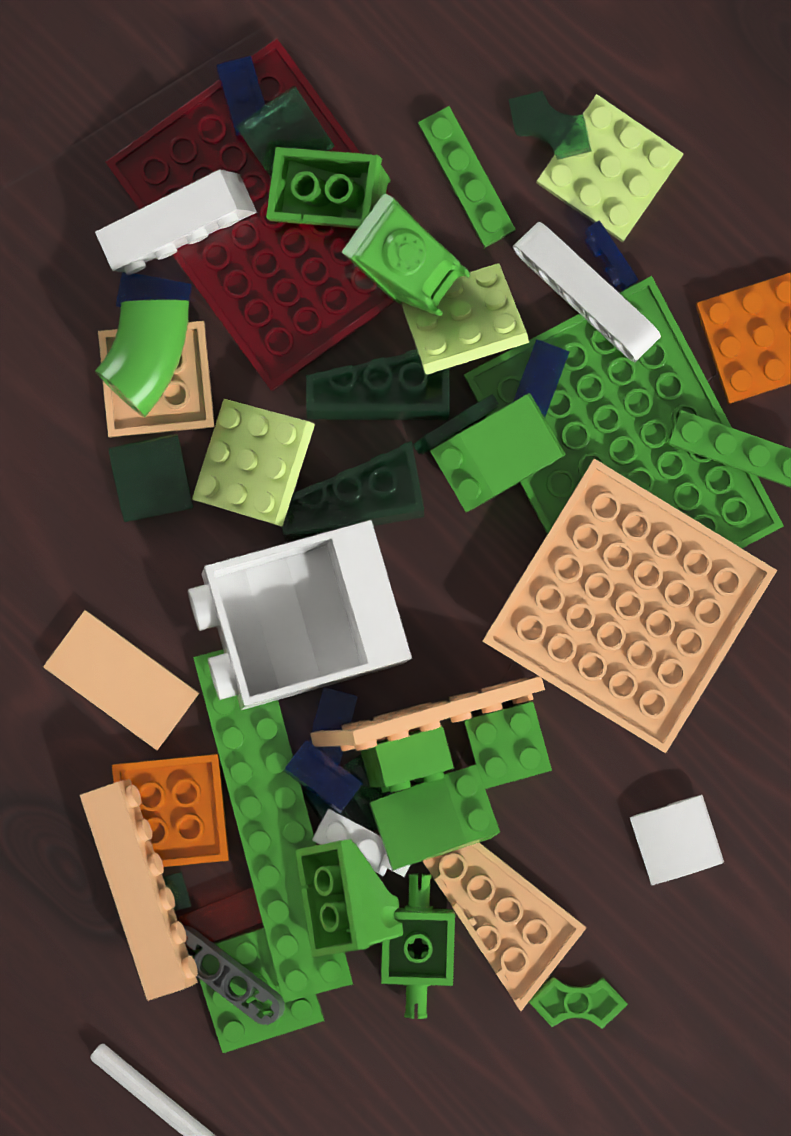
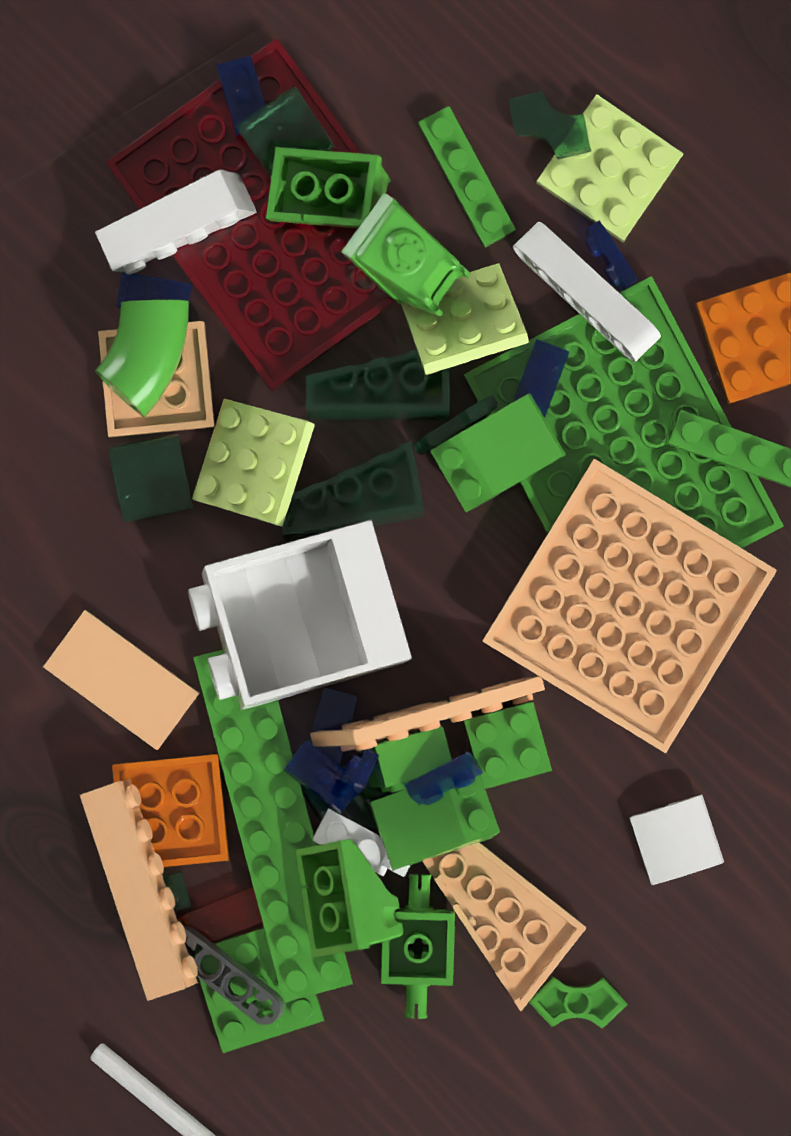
(357, 773): none -> clear blue plate
(456, 773): none -> clear blue plate

